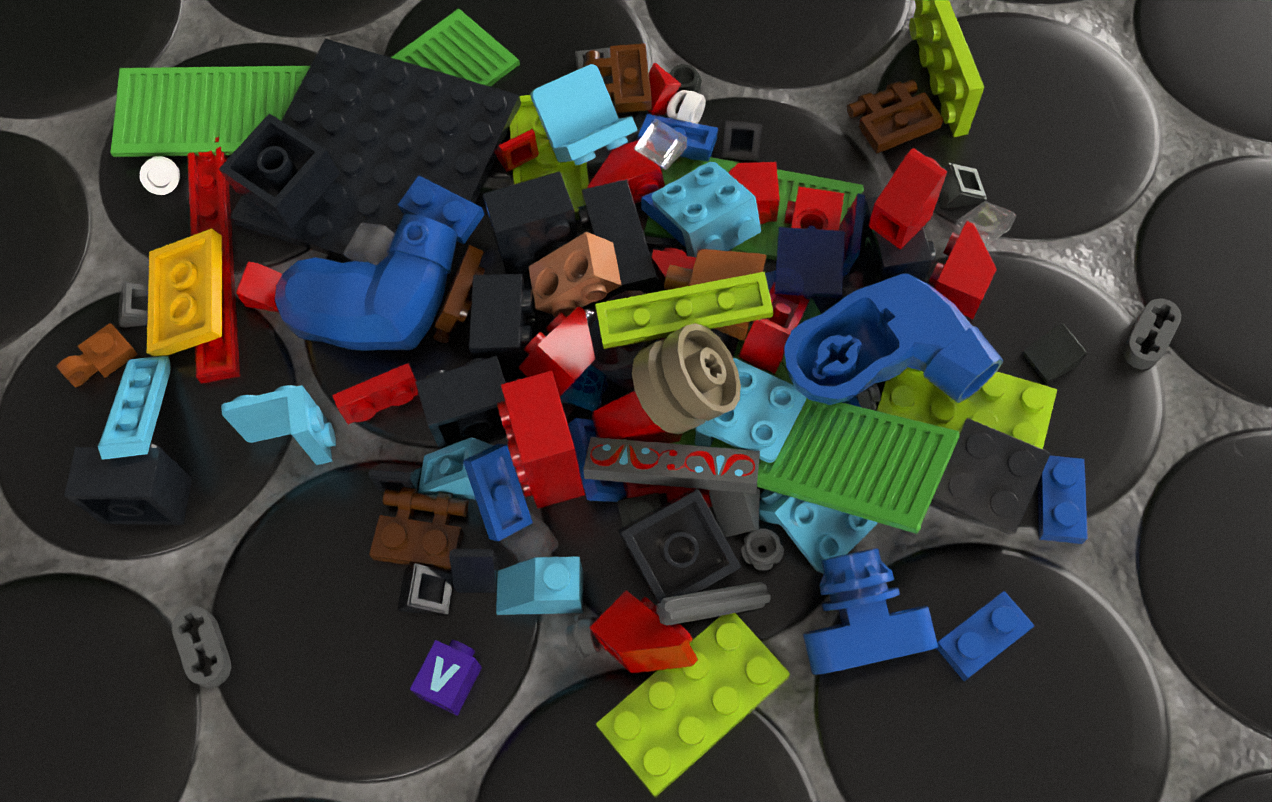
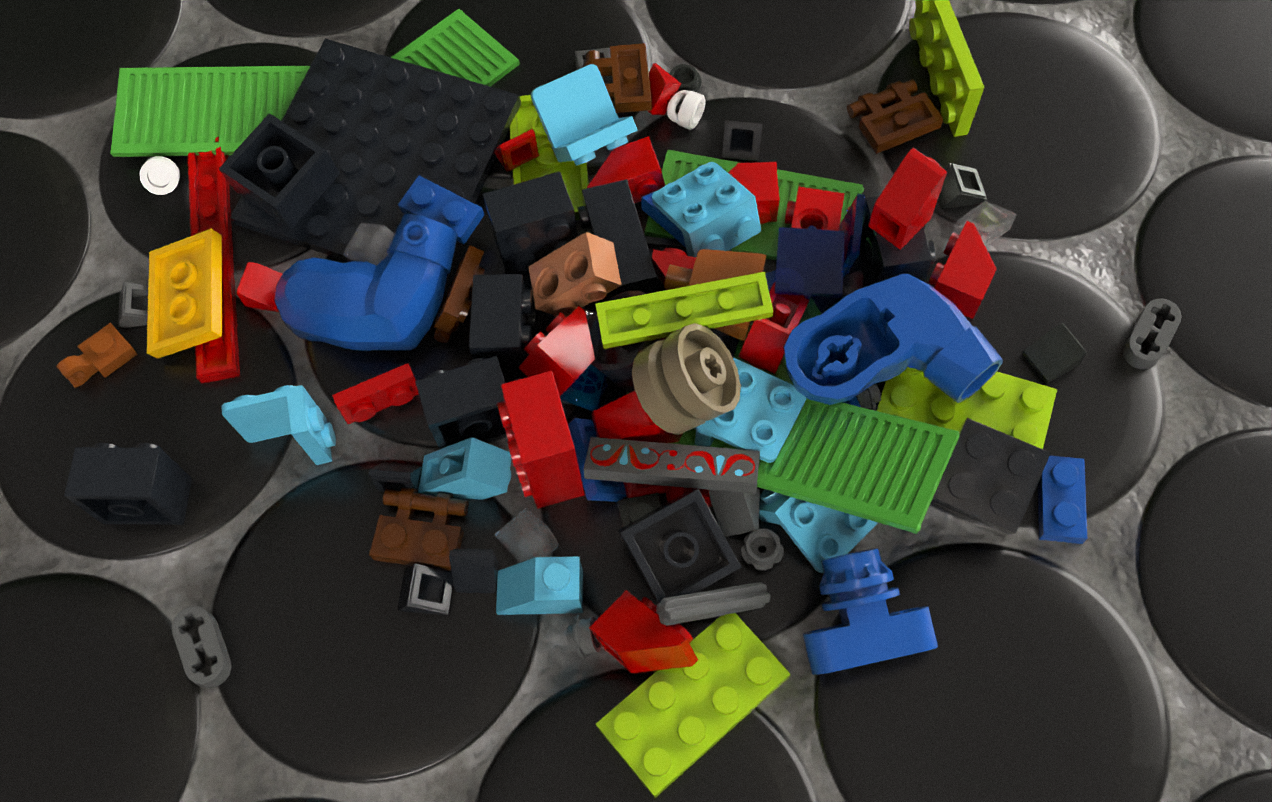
(135, 408): medium azure tile -> none
(447, 676): dark purple brick -> none
(497, 492): blue plate -> none
(661, 144): clear slope -> none
(700, 137): blue plate -> none
(984, 635): blue plate -> none

